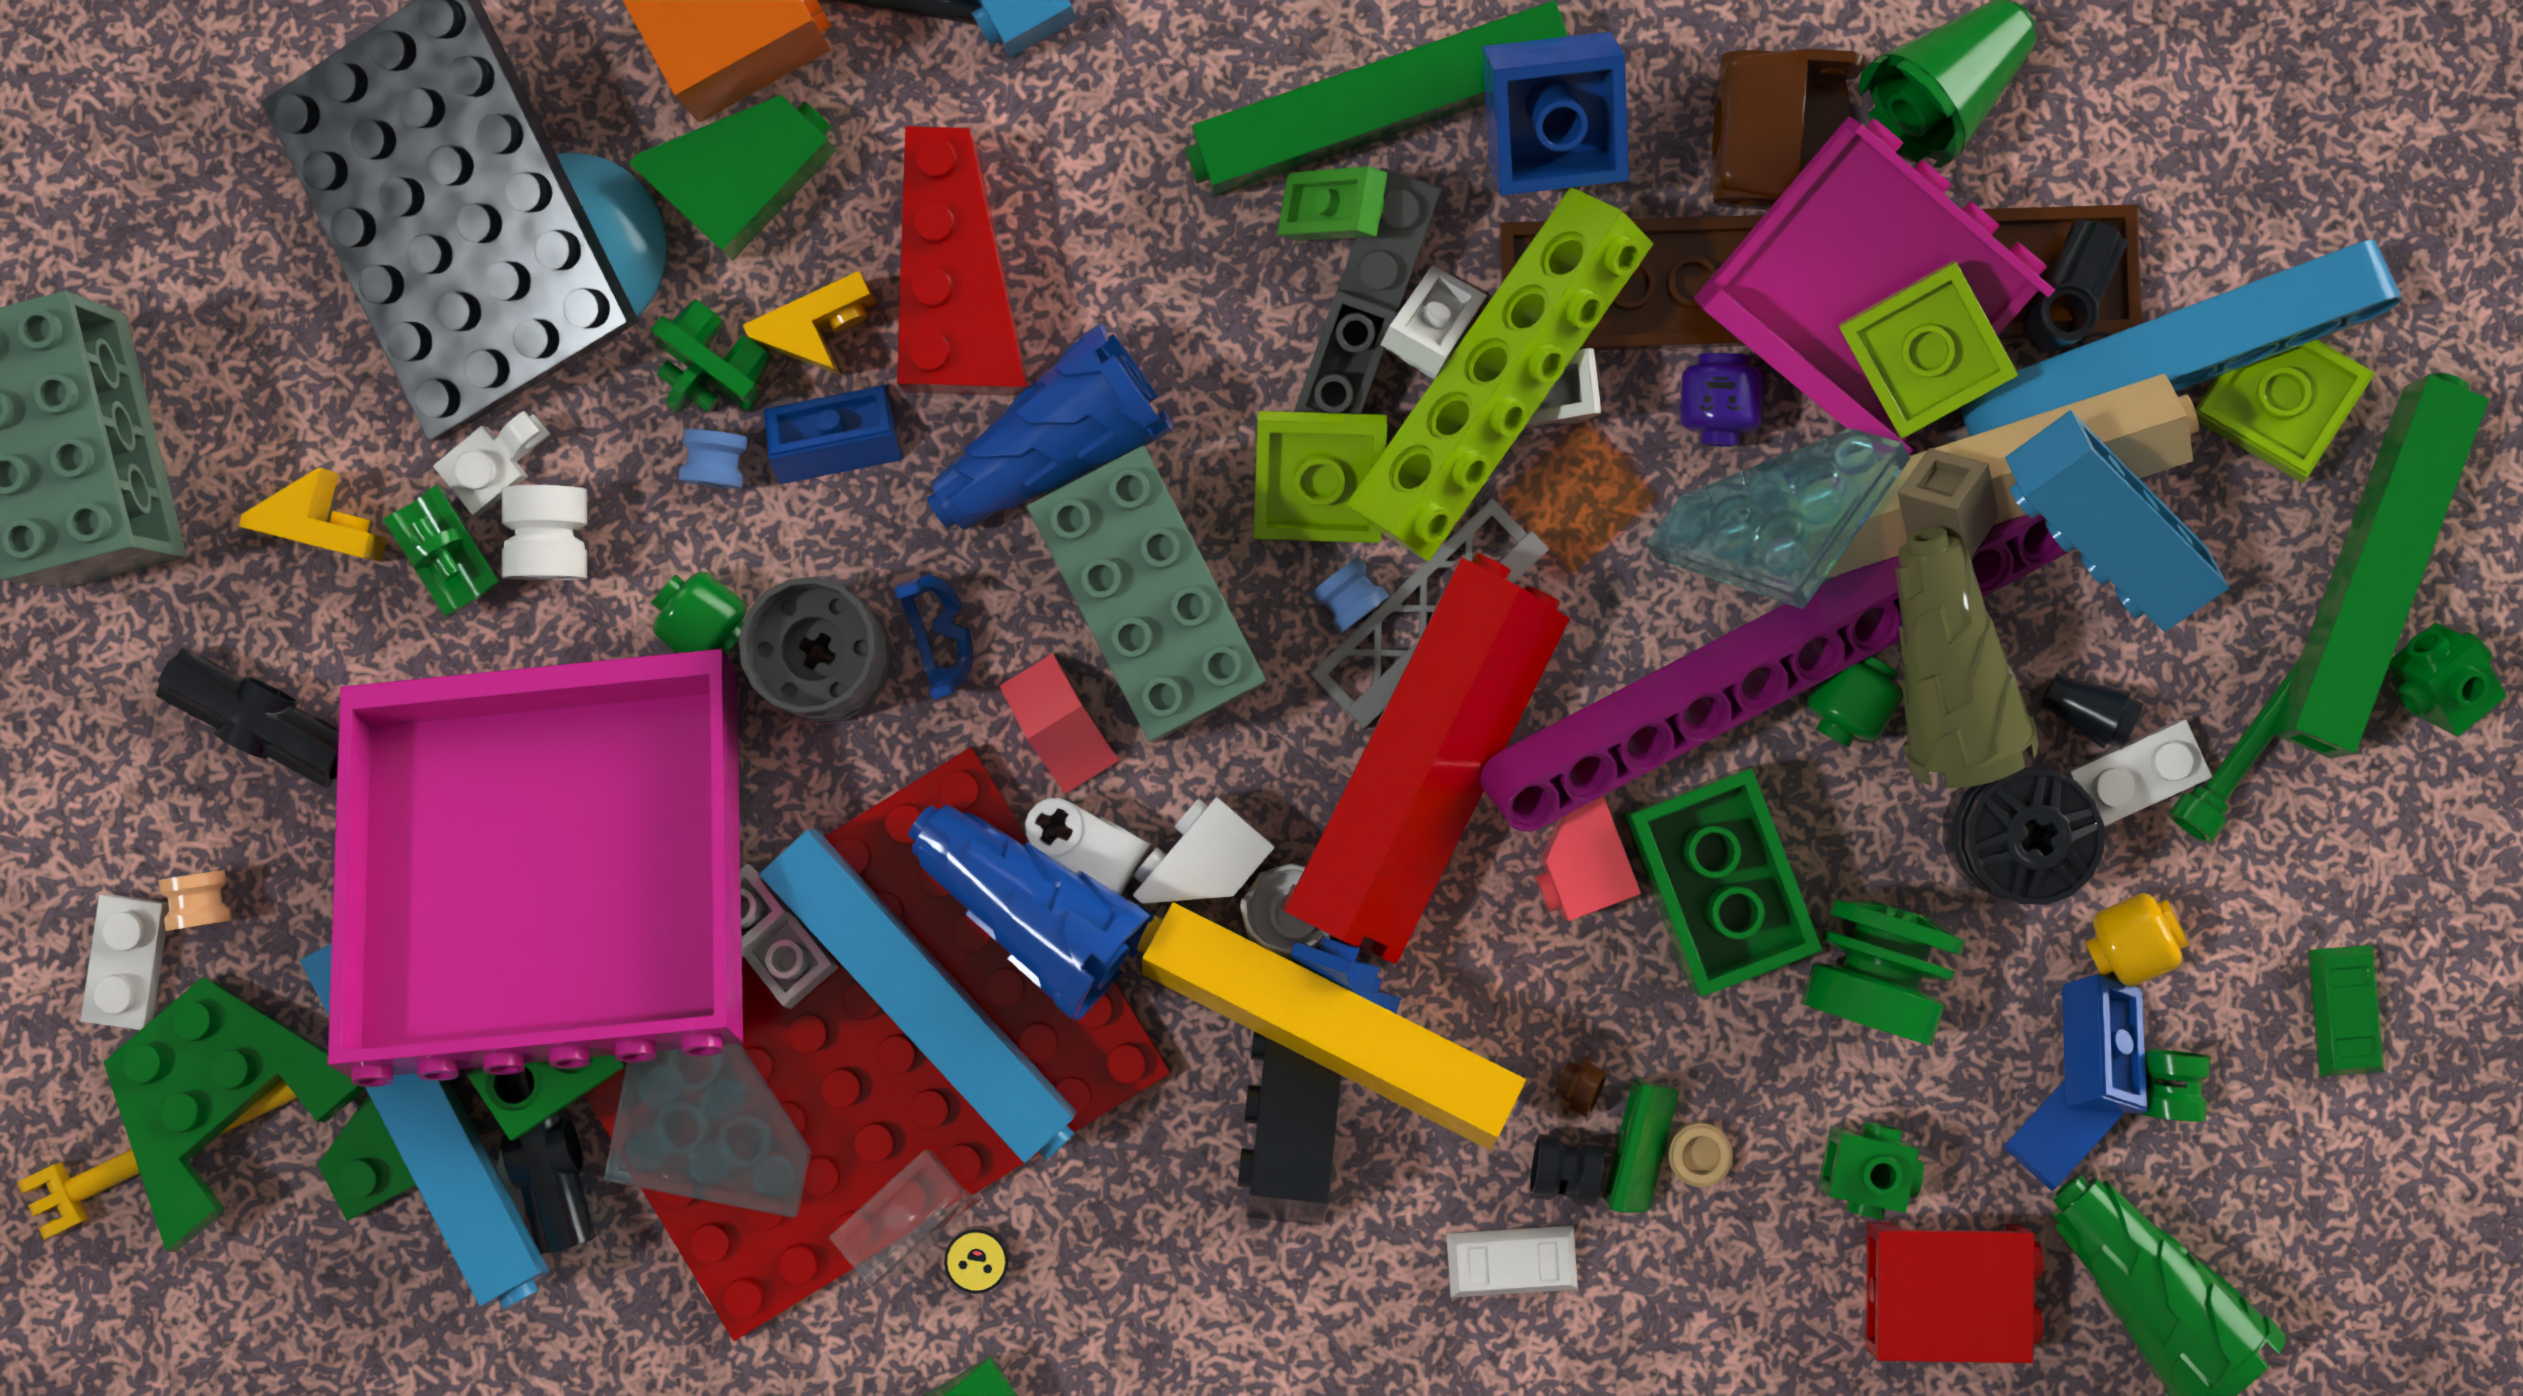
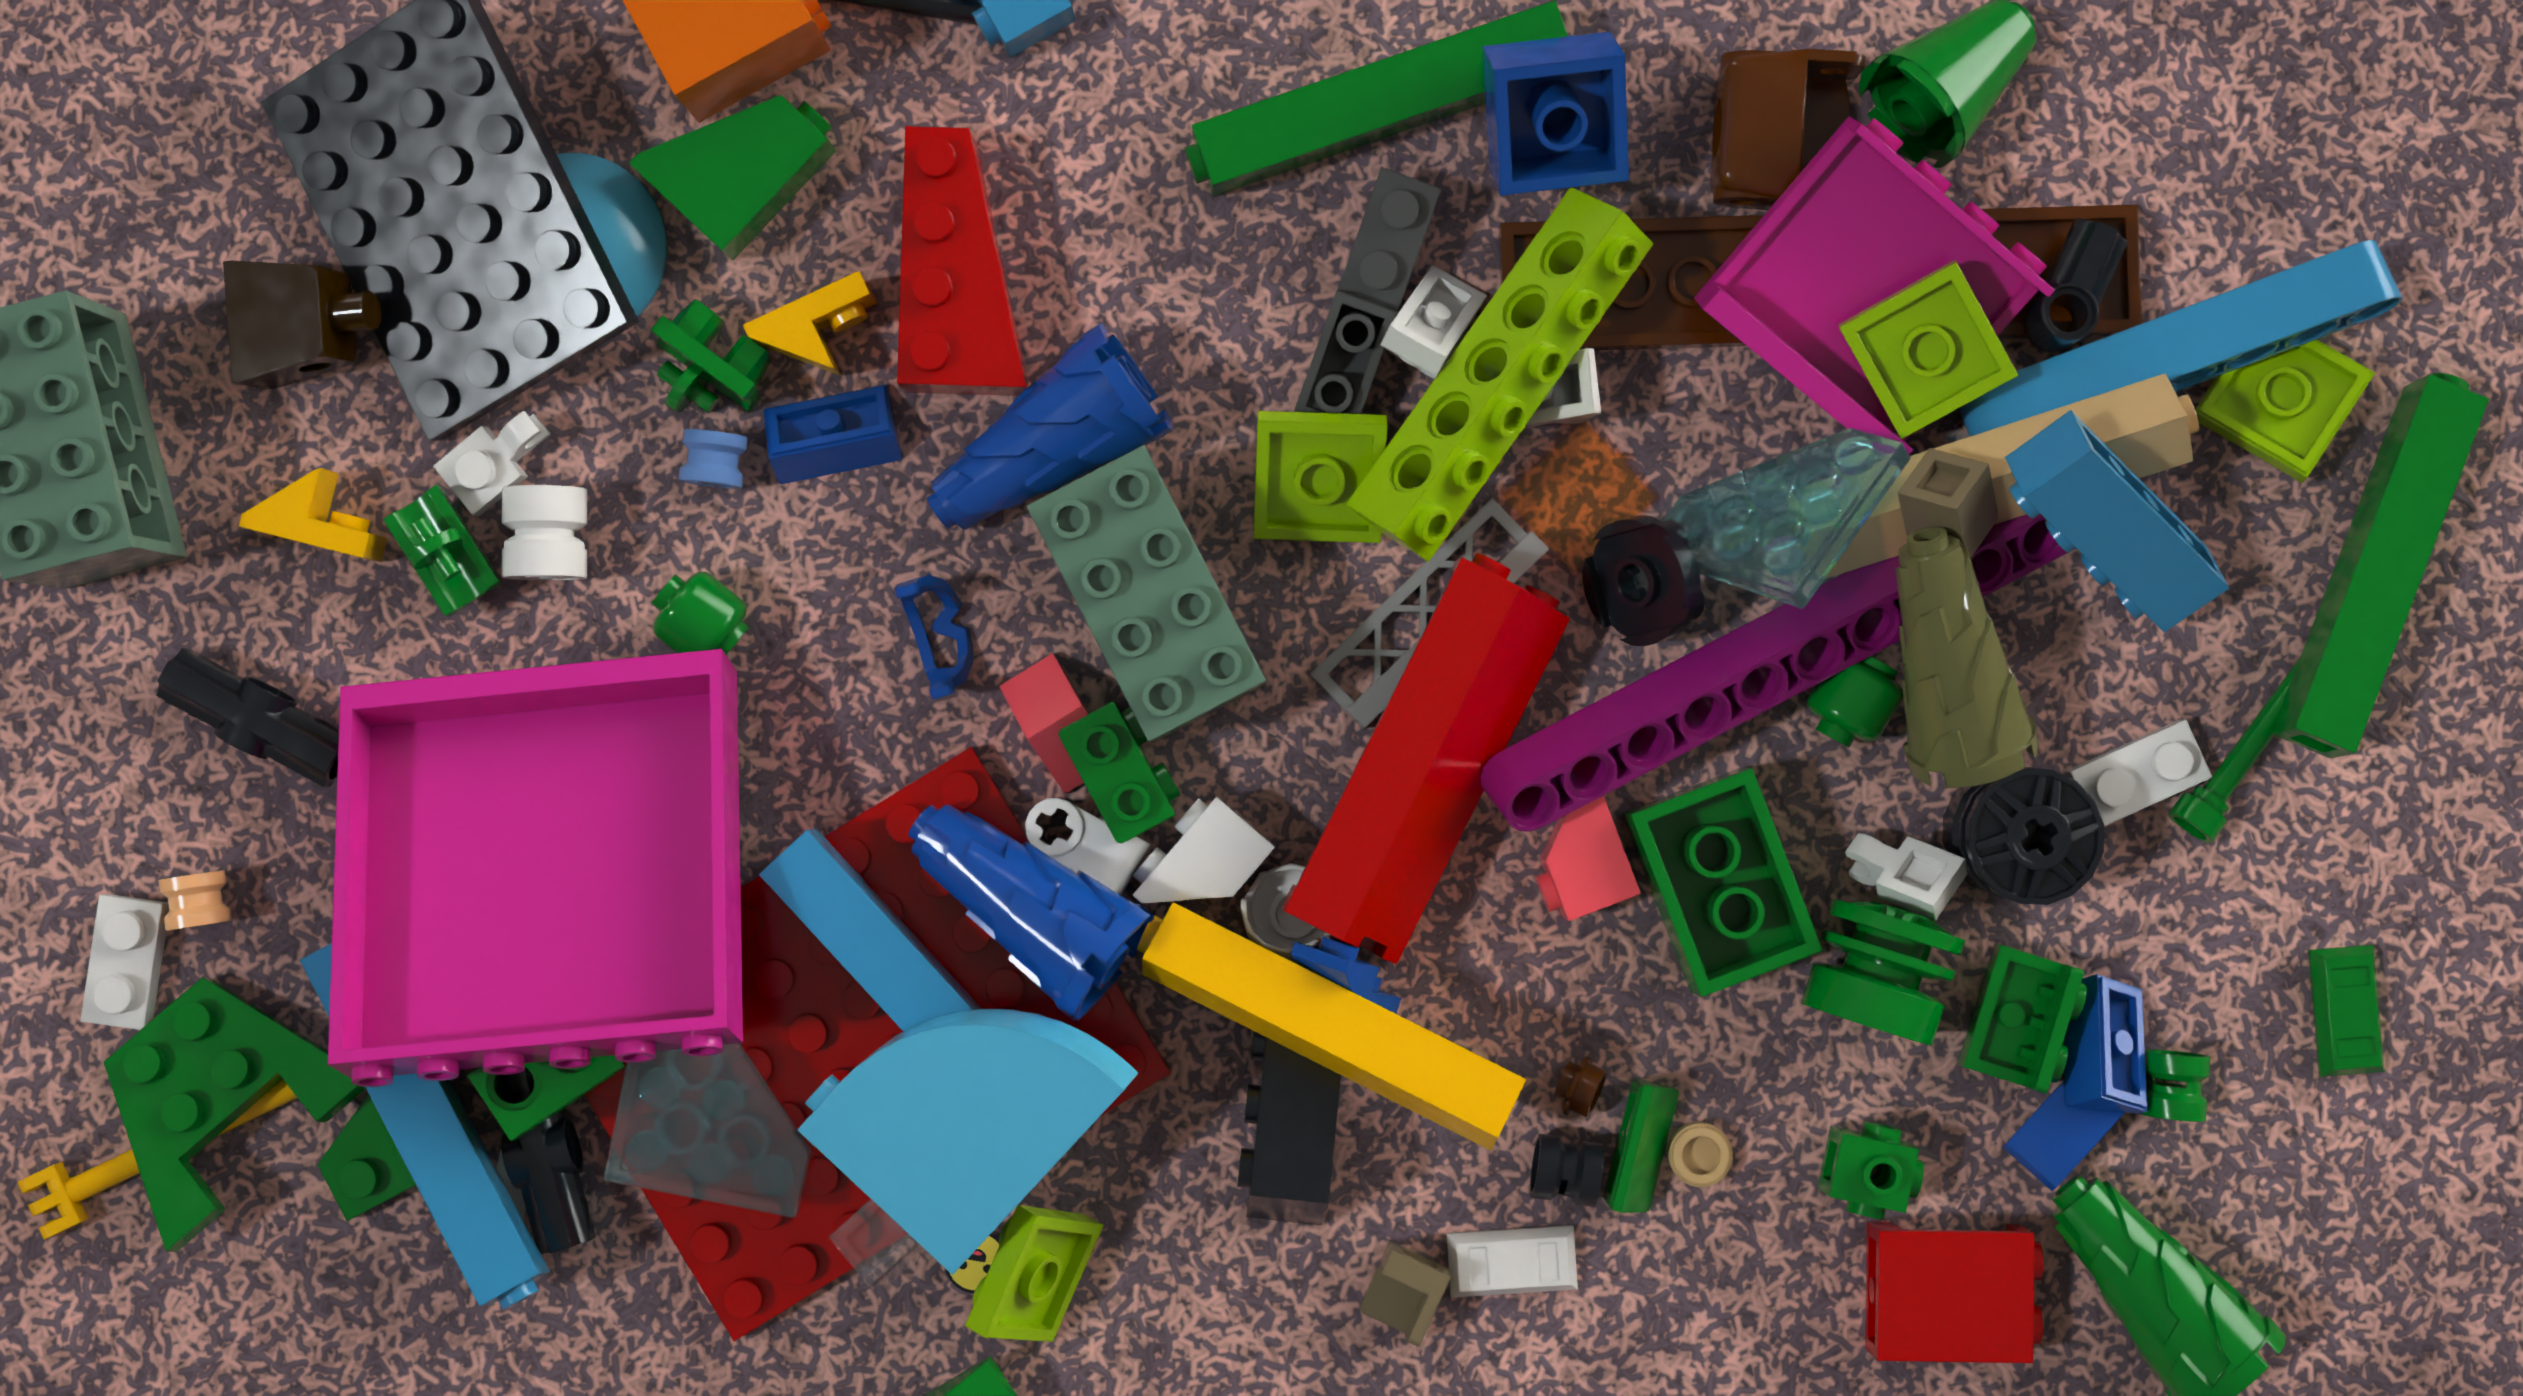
(292, 321): none -> dark brown torso
(779, 642): dark grey wheel -> none
(779, 943): white slope -> none
(963, 1119): none -> medium azure brick
(1033, 1274): none -> lime plate
(1118, 773): none -> green bracket
(1332, 204): bright green plate -> none
(1349, 595): medium blue wheel -> none
(1405, 1291): none -> dark tan panel
(1671, 573): none -> black plate
(1722, 398): dark purple head -> none
(1910, 877): none -> white plate
(2023, 1018): none -> green bracket
(2093, 709): black cone -> none
(2137, 939): yellow head -> none
(2446, 678): green brick -> none

